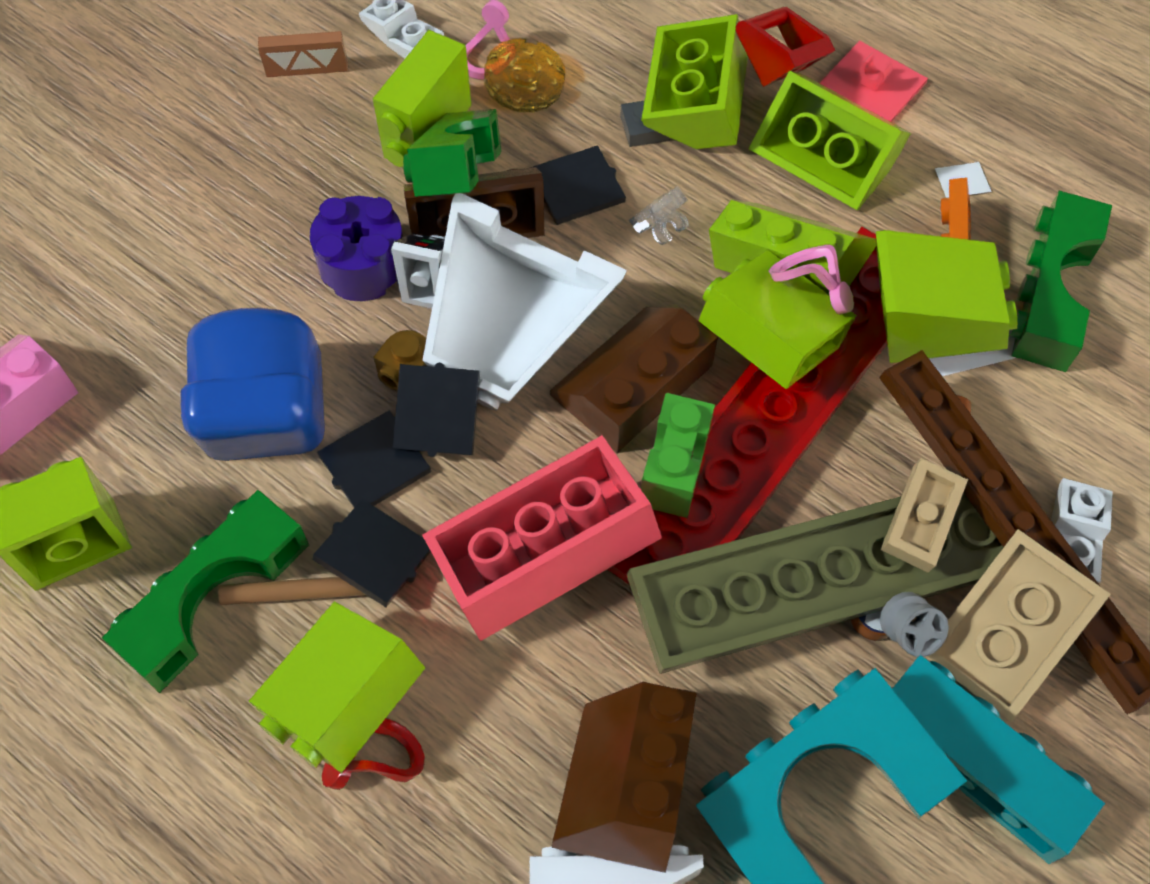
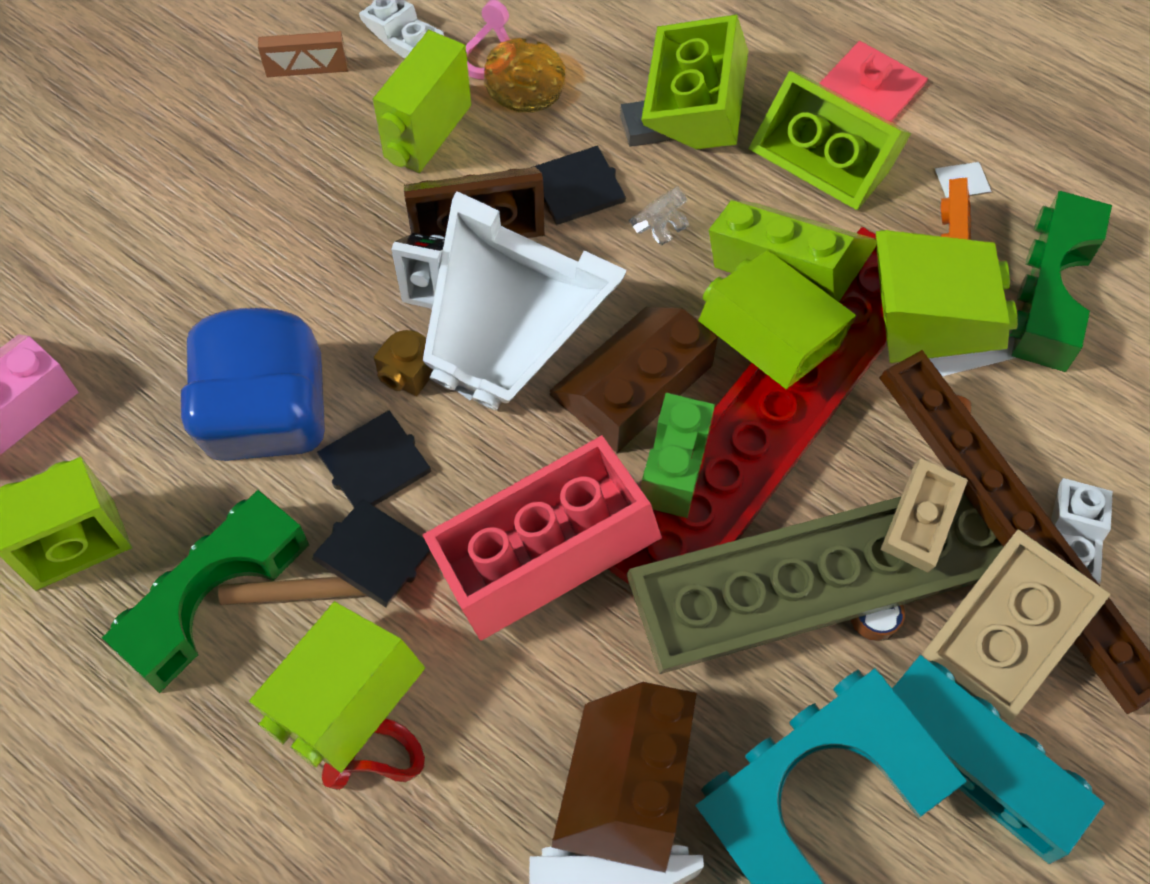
(354, 246): dark purple brick -> none
(436, 409): black piece -> none
(449, 152): green arch -> none
(770, 56): red tile -> none
(839, 292): bright pink piece -> none
(915, 637): light grey wheel -> none

